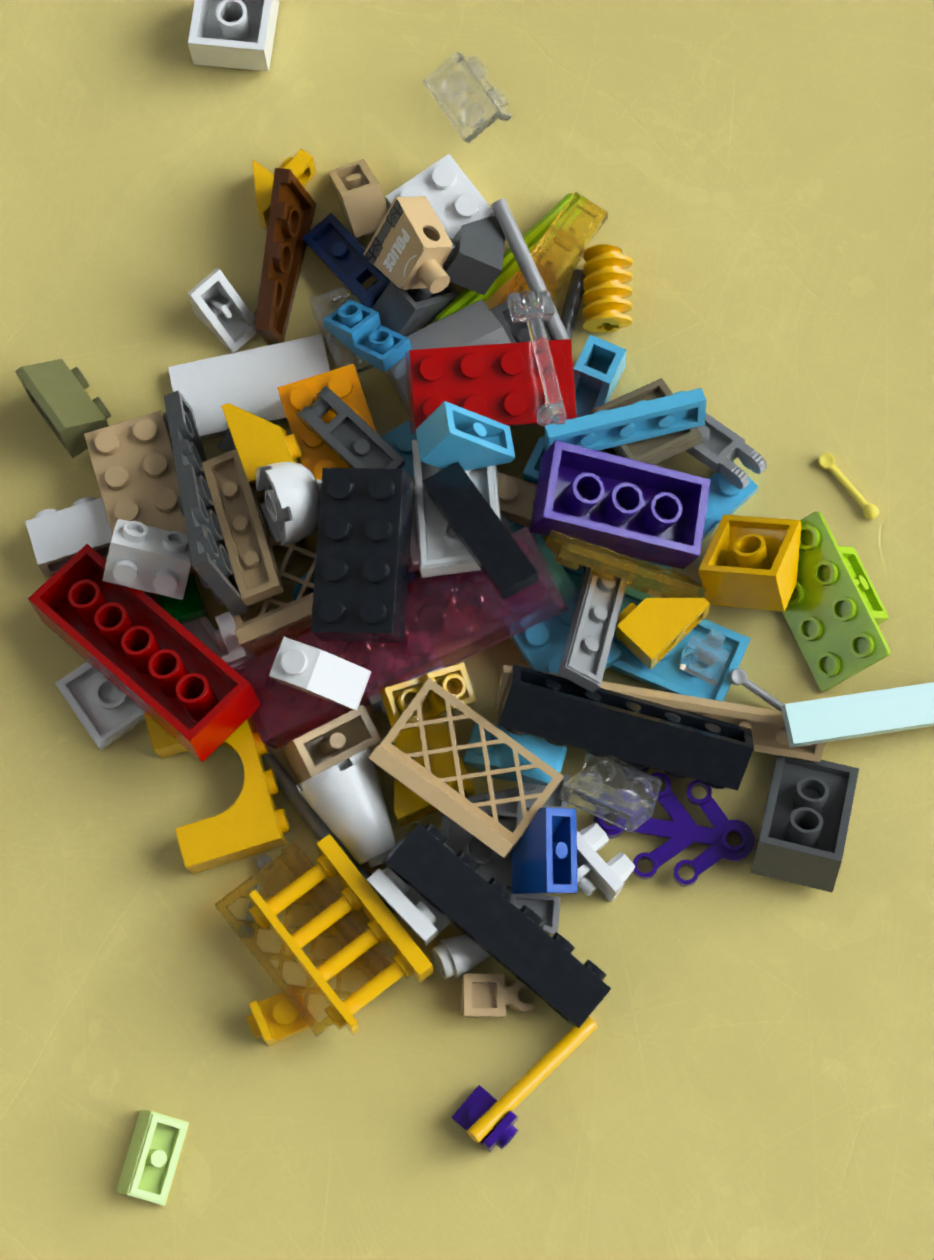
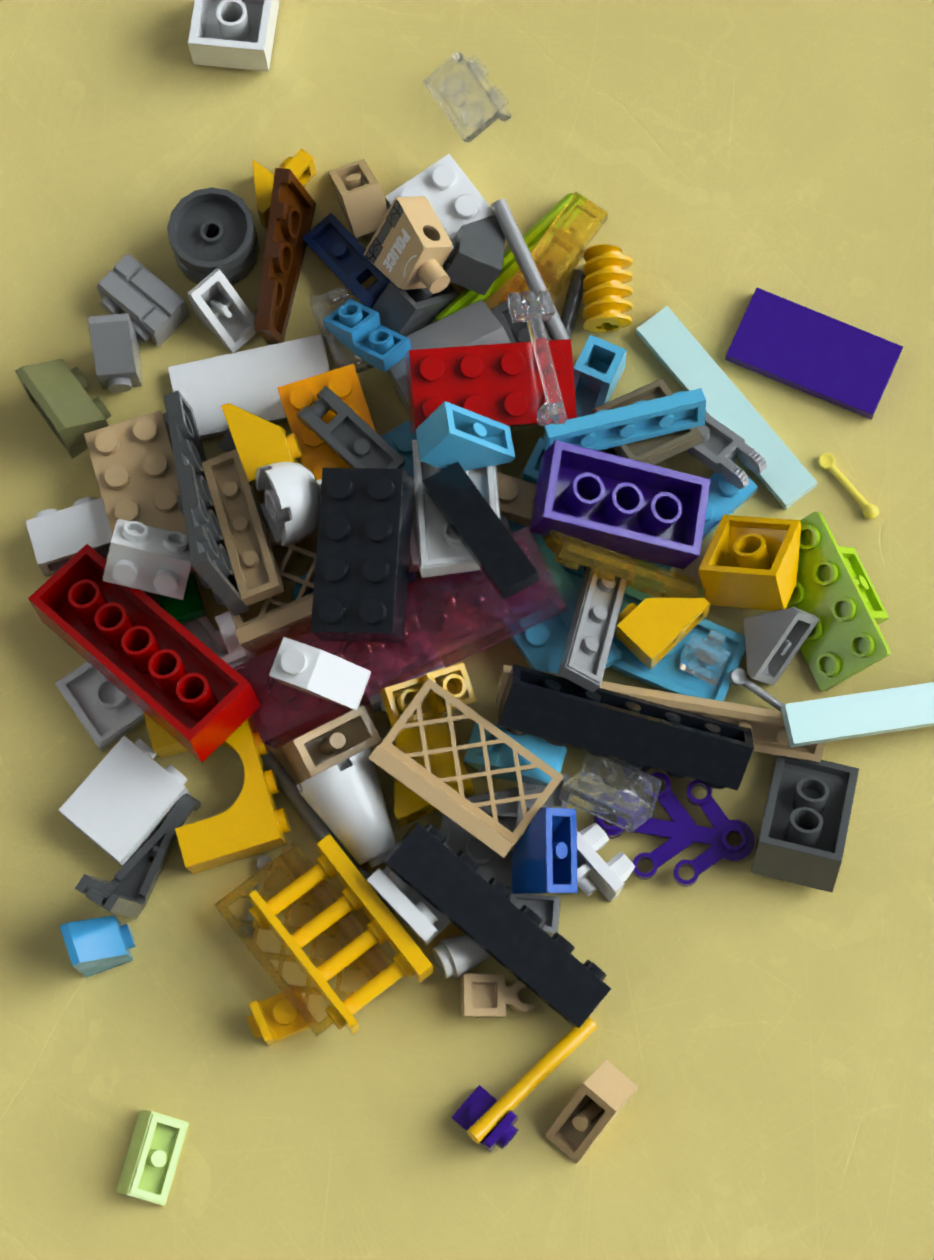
(98, 944): none -> dark azure slope
(115, 352): none -> light grey slope
(124, 799): none -> white brick
(136, 879): none -> dark grey hinge
(148, 301): none -> light grey brick
(213, 232): none -> dark grey wheel
(591, 1111): none -> tan slope
(696, 369): none -> light aqua tile
(774, 640): none -> light grey slope
(814, 353): none -> dark purple tile

